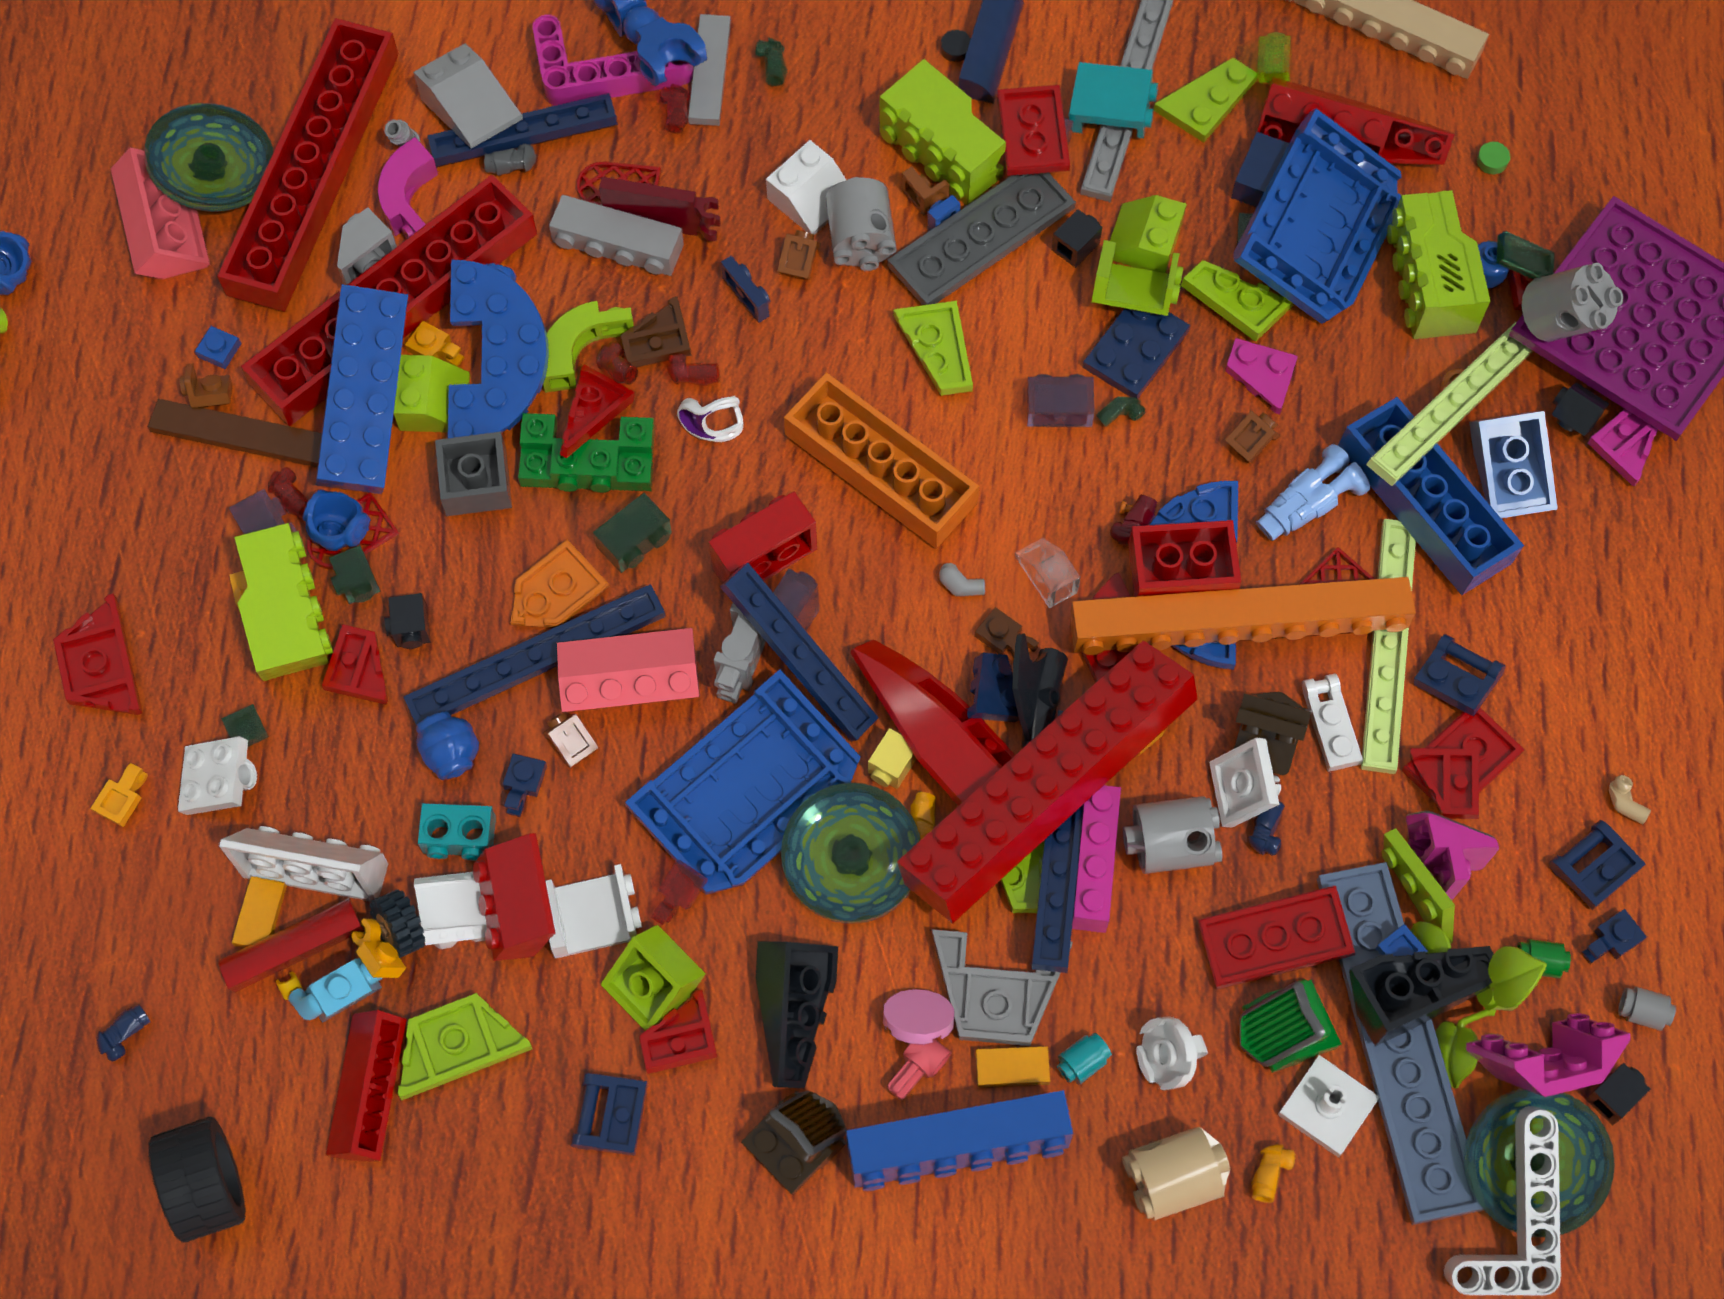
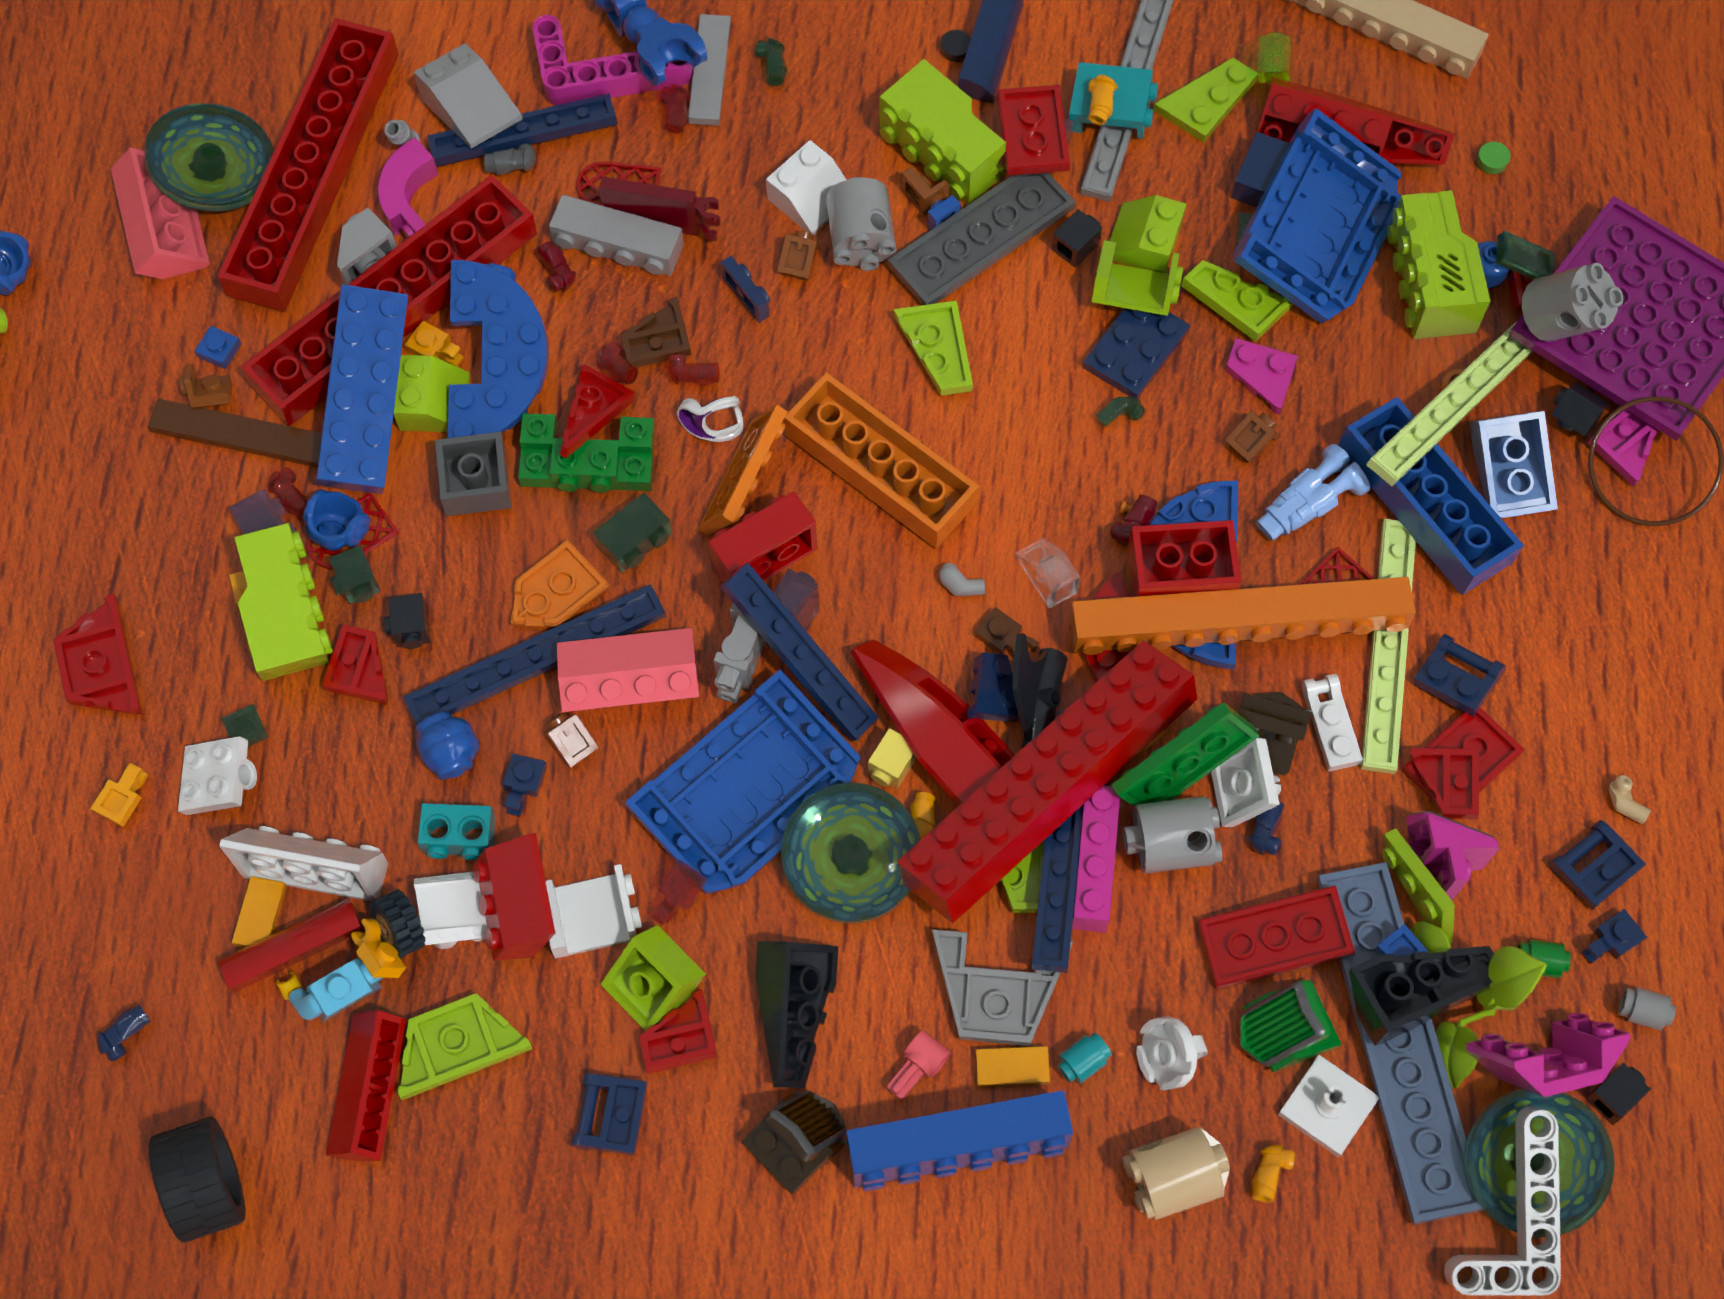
(555, 262): none -> dark red arm
(573, 333): lime arch -> none
(741, 473): none -> orange plate
(918, 1016): bright pink tile -> none
(1060, 401): clear purple brick -> none
(1102, 93): none -> light orange arm
(1187, 757): none -> green plate
(1649, 399): none -> reddish brown piece

